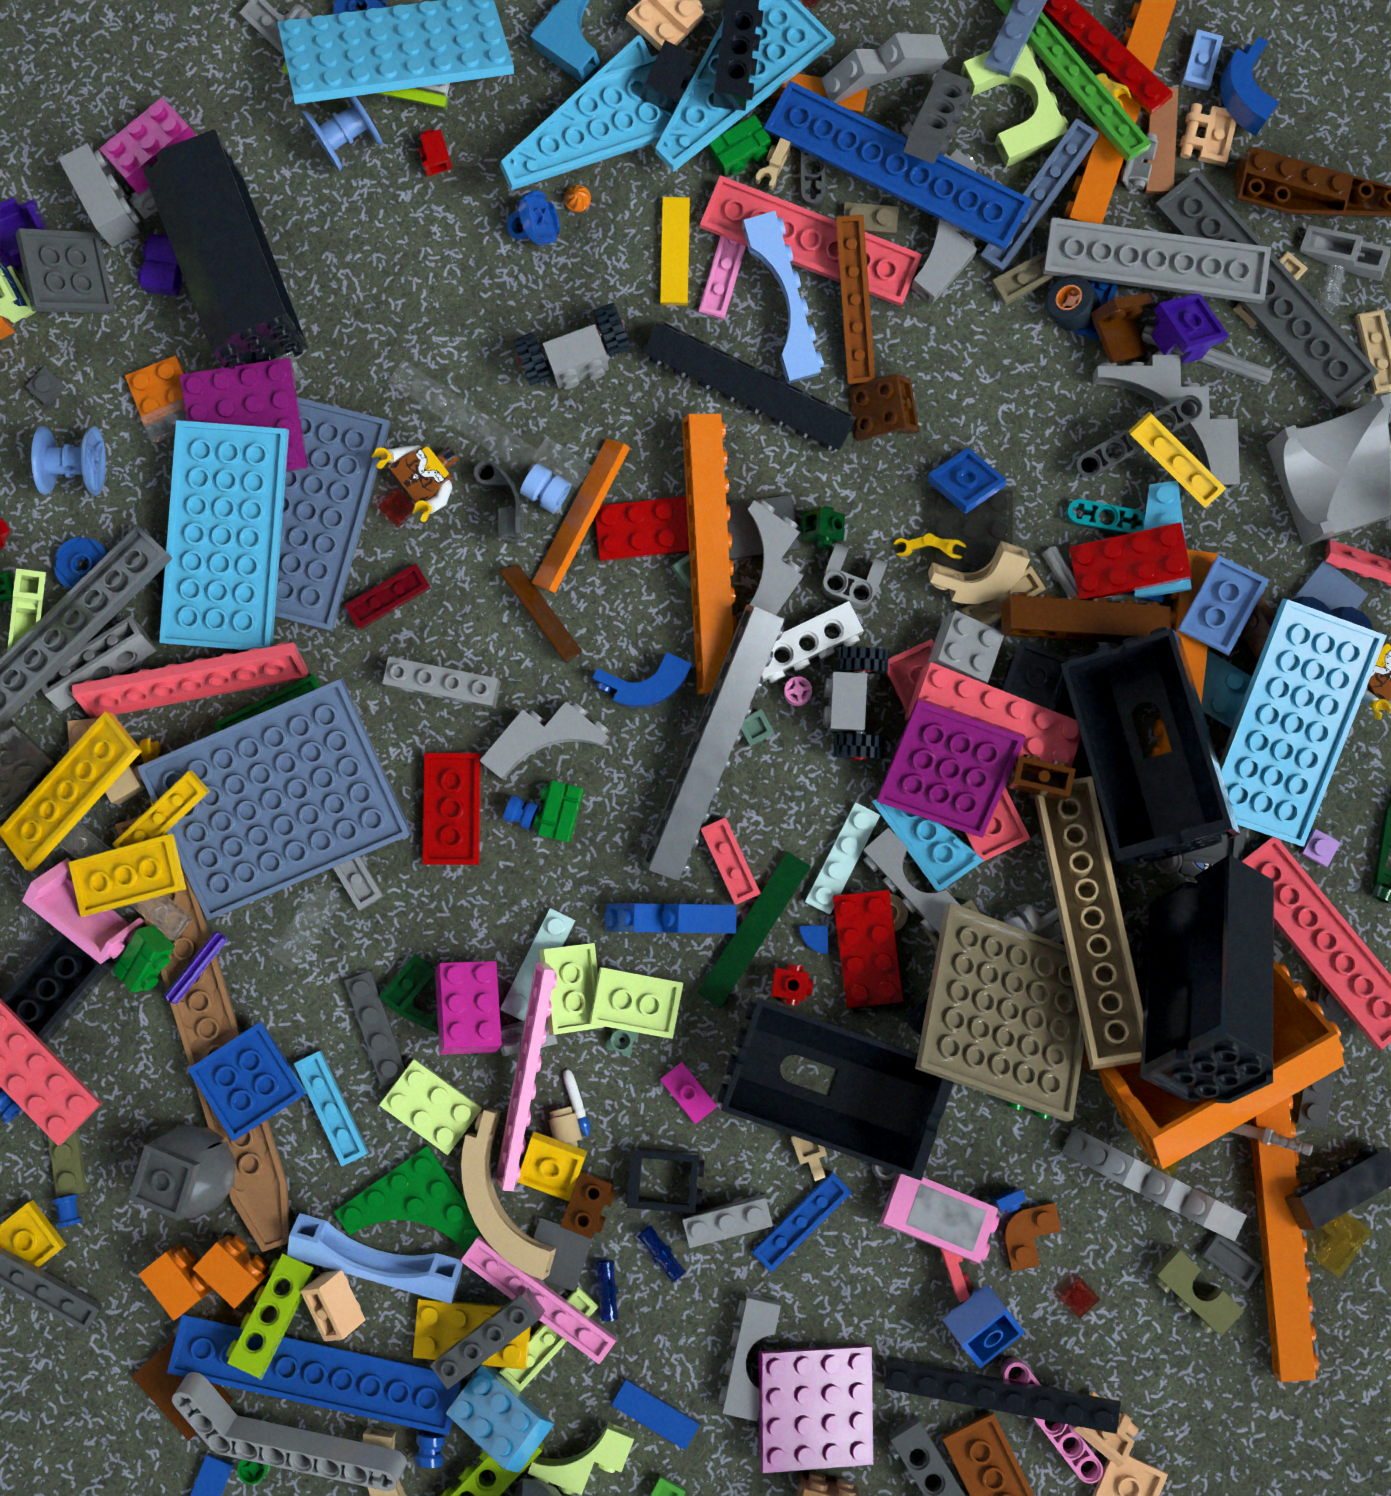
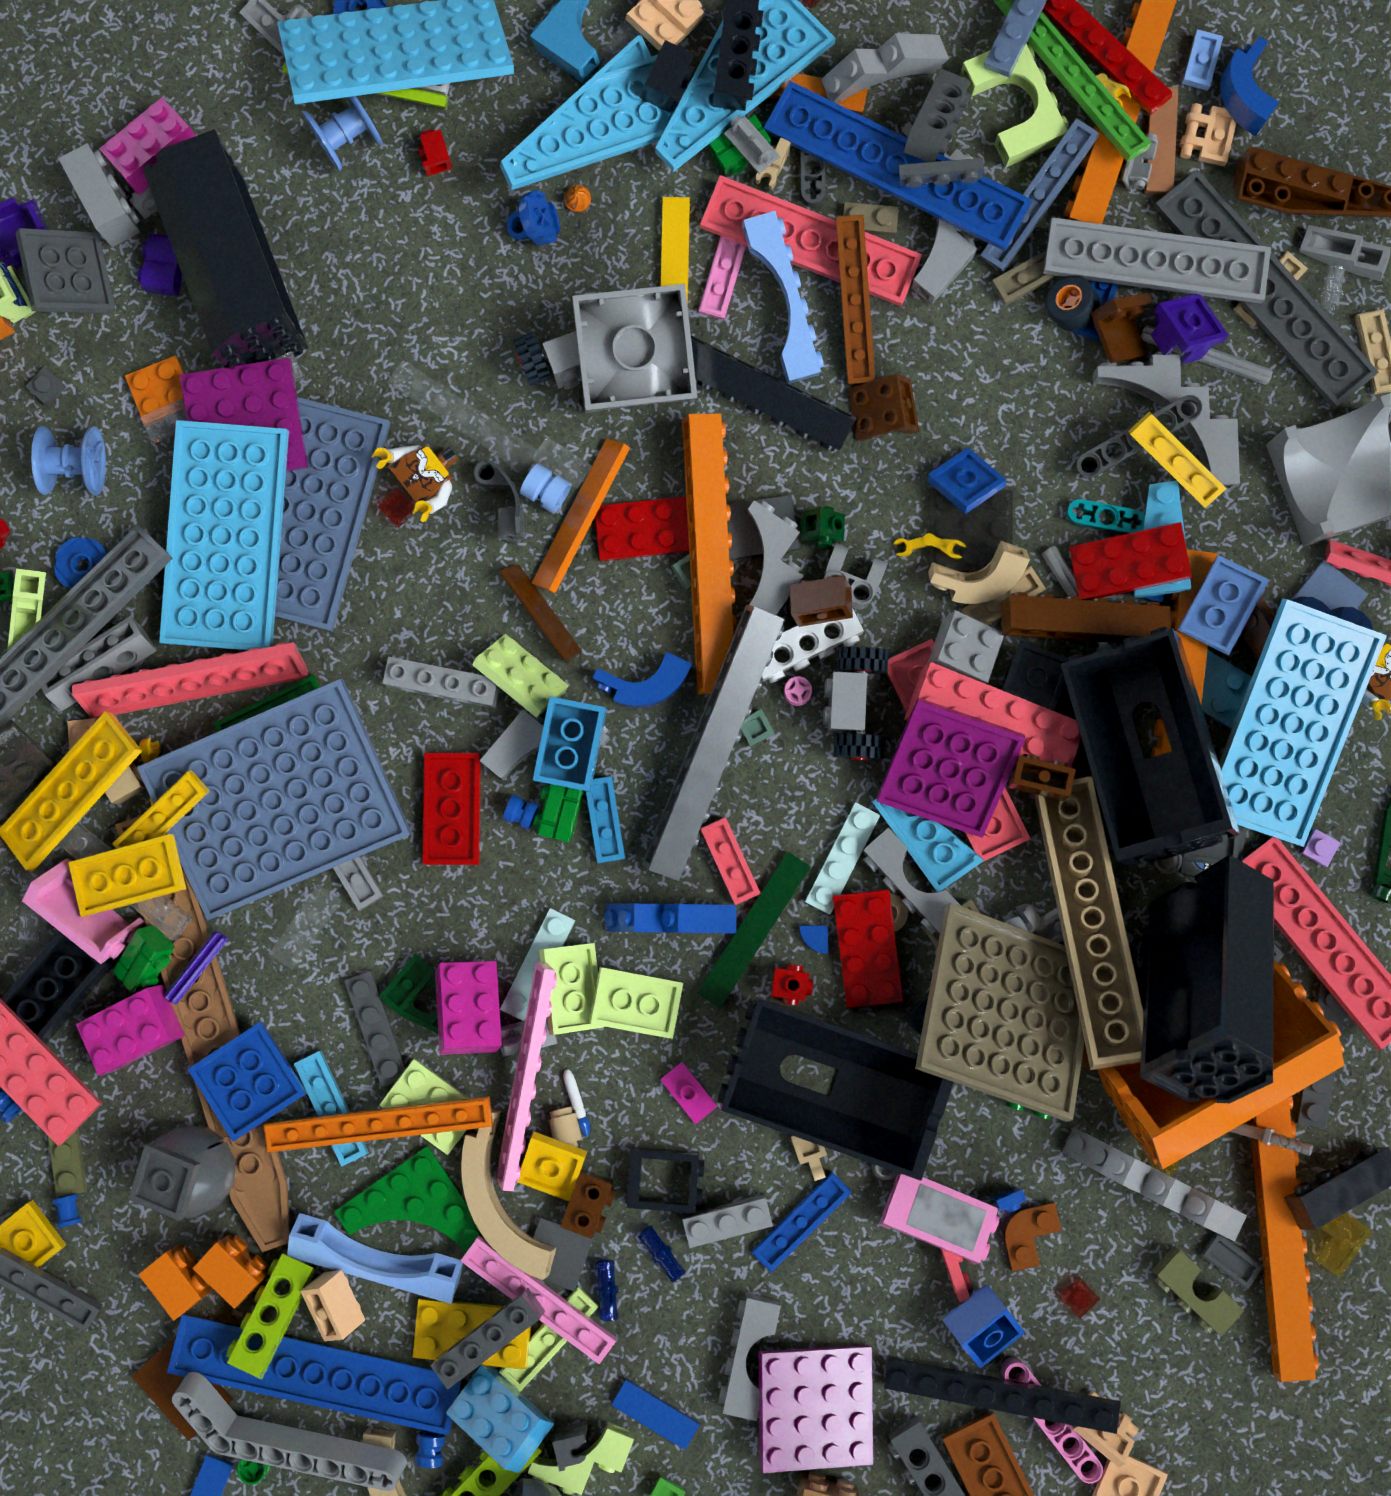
(130, 1030): none -> dark pink brick
(378, 1124): none -> orange tile
(387, 596): dark red plate -> none
(520, 675): none -> yellowish green plate
(568, 1440): none -> dark grey hinge
(570, 744): none -> dark azure brick
(605, 821): none -> dark azure plate
(625, 1047): sand green plate -> none
(634, 347): none -> light grey piece
(751, 144): none -> light grey hinge
(821, 600): none -> reddish brown brick
(941, 172): none -> dark grey plate

